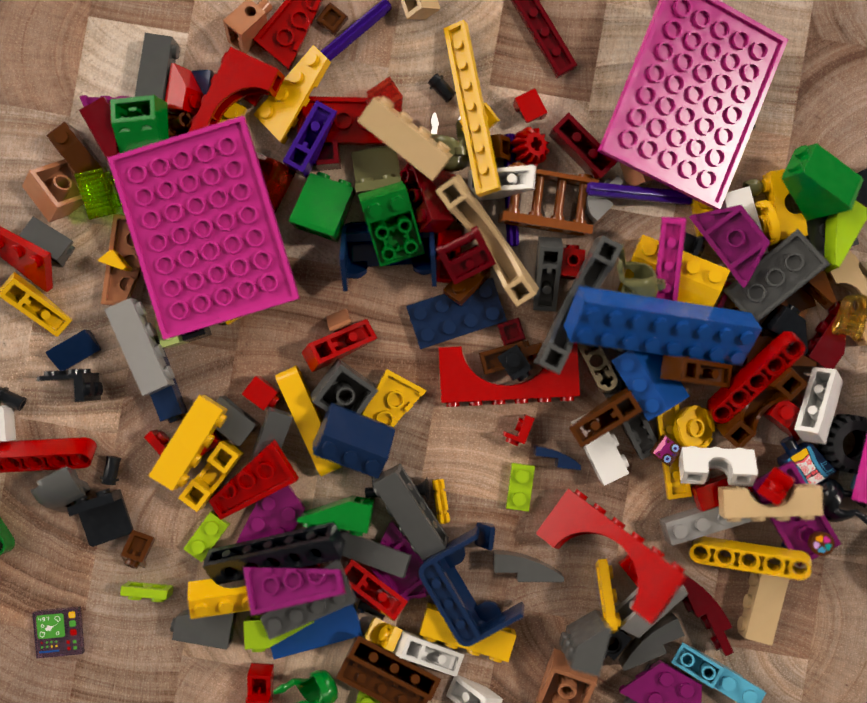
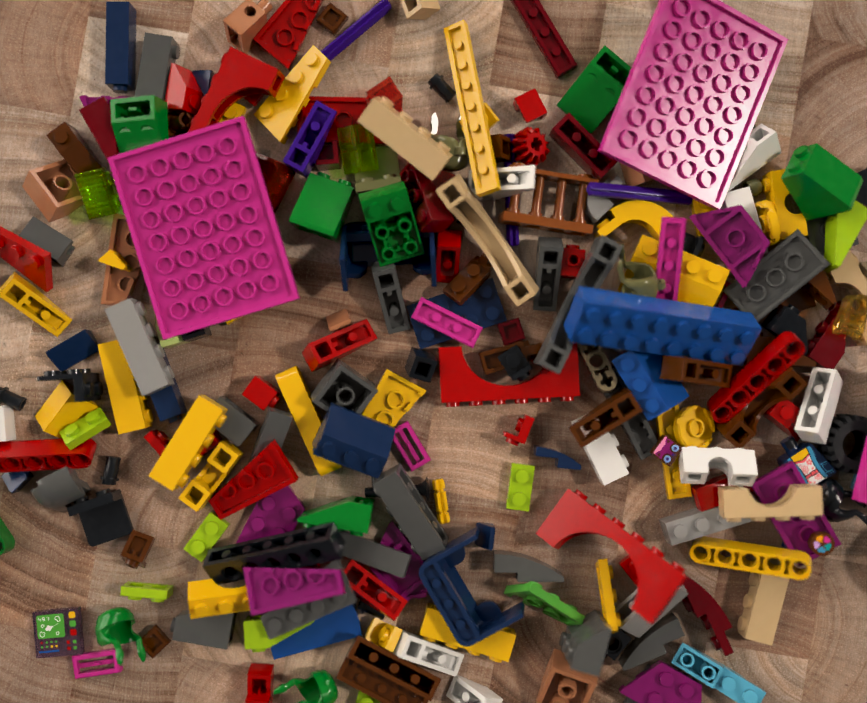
(16, 480): none -> dark blue slope
(62, 409): none -> yellow slope
(85, 428): none -> lime plate
(96, 672): none -> dark pink tile
(115, 628): none -> green hair
(120, 47): none -> dark blue brick
(126, 399): none -> yellow brick
(155, 641): none -> reddish brown tile
(357, 149): none -> clear neon green panel
(390, 297): none -> dark grey slope
(419, 462): none -> dark pink tile
(421, 364): none -> black brick
(446, 322): none -> dark pink tile
(468, 262): dark red plate -> none
(535, 596): none -> bright green wing
(596, 89): none -> green slope
(637, 212): none -> yellow arch
(759, 150): none -> white slope
(776, 486): red bracket -> none

